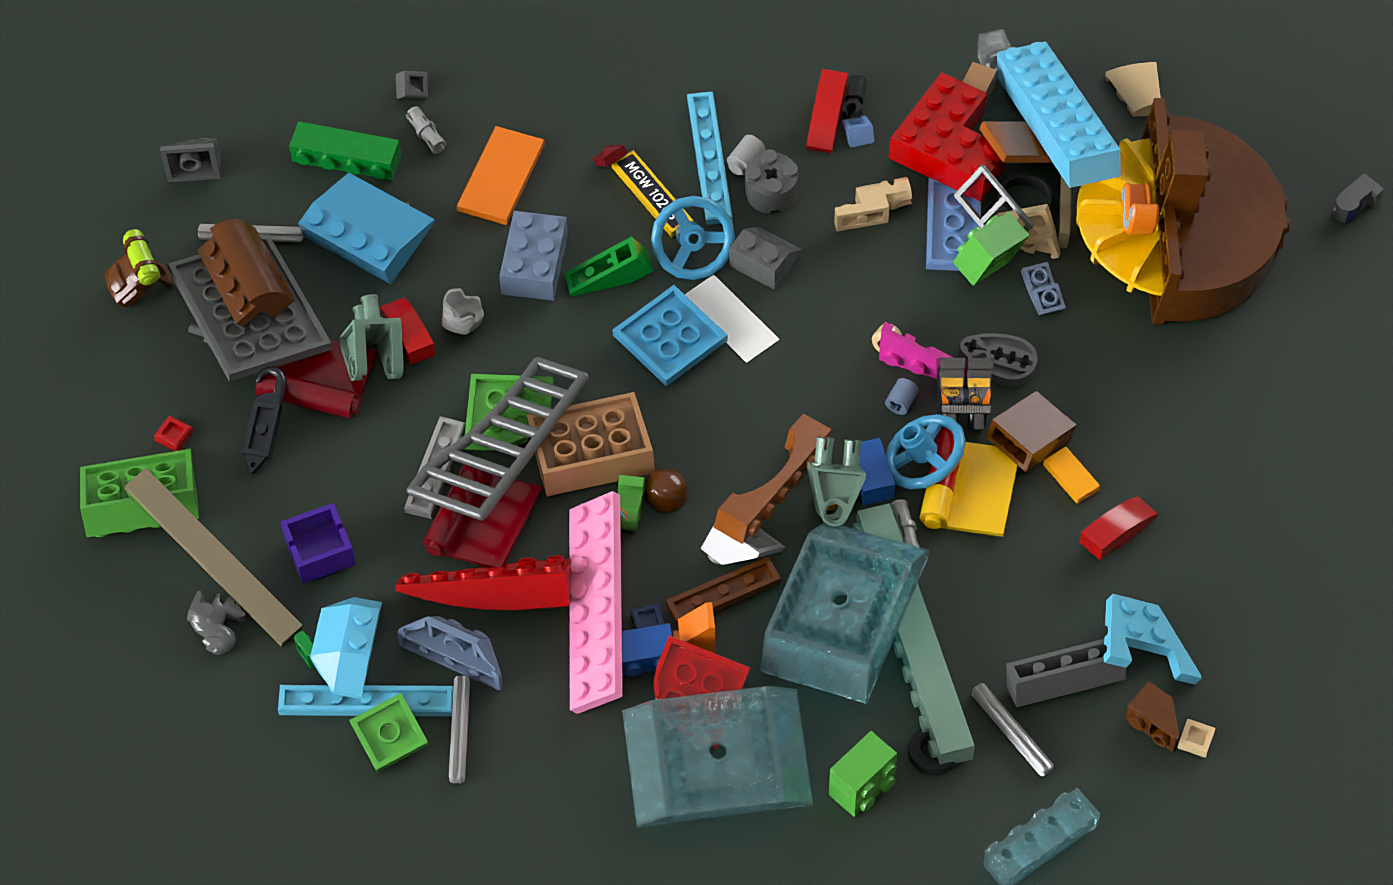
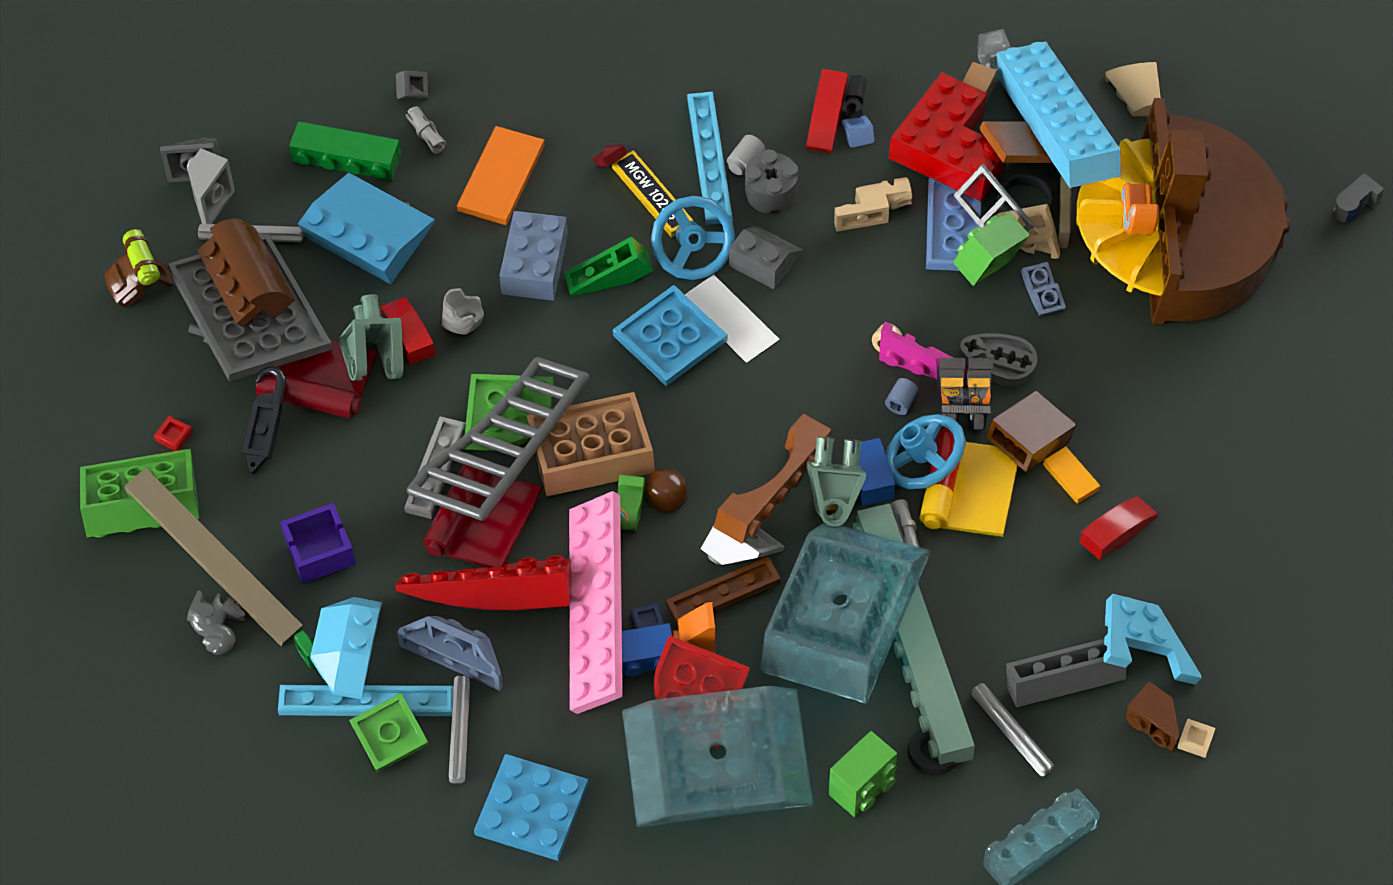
(210, 183): none -> light grey slope
(531, 807): none -> dark azure plate

